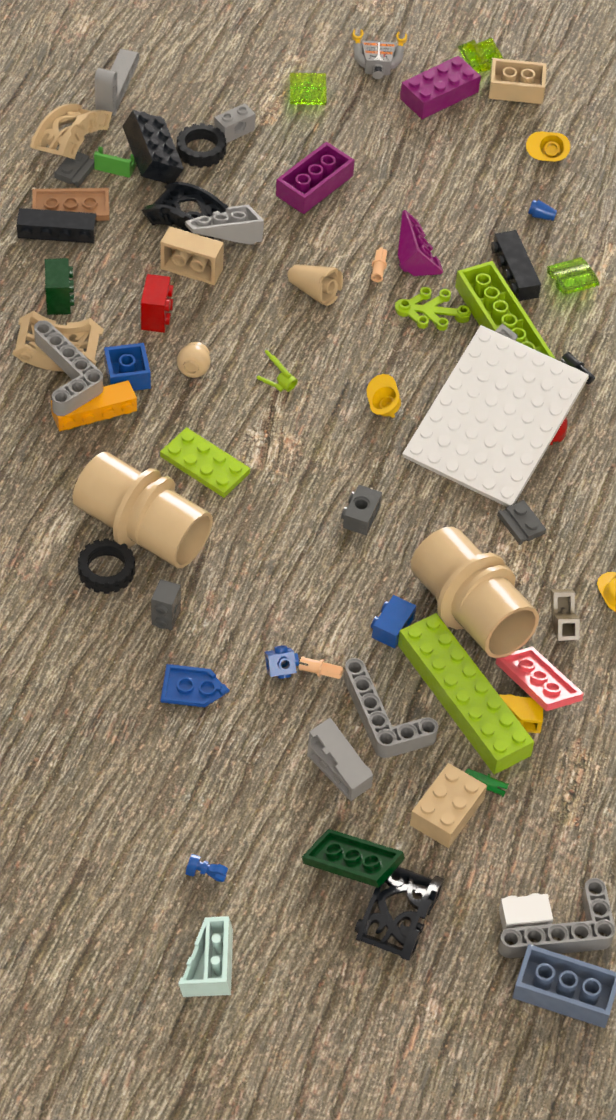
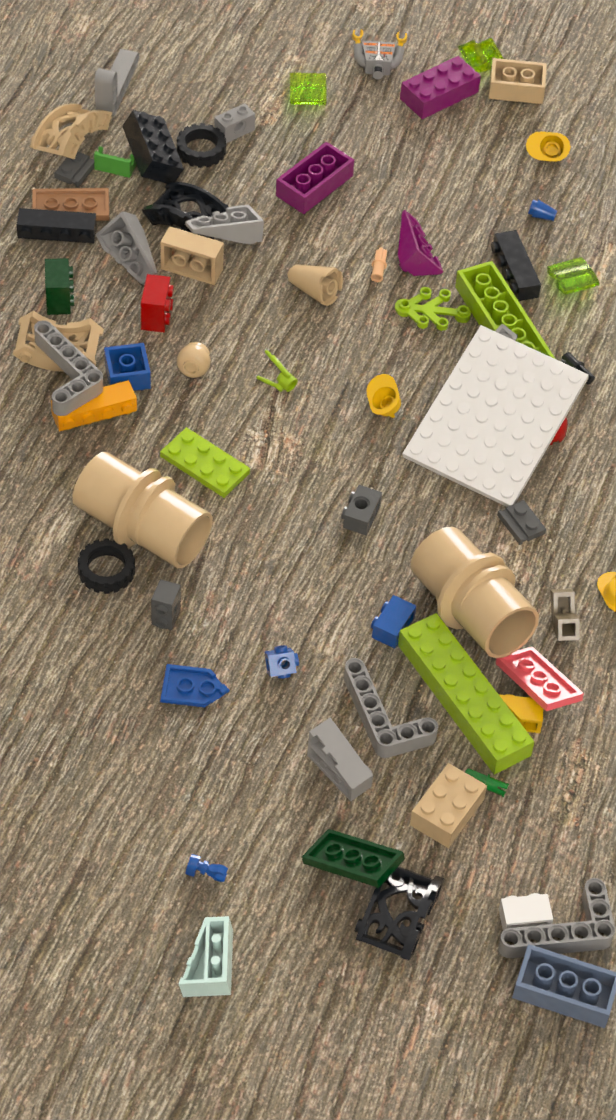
(128, 245): none -> light grey wedge
(321, 668): light nougat axle -> none

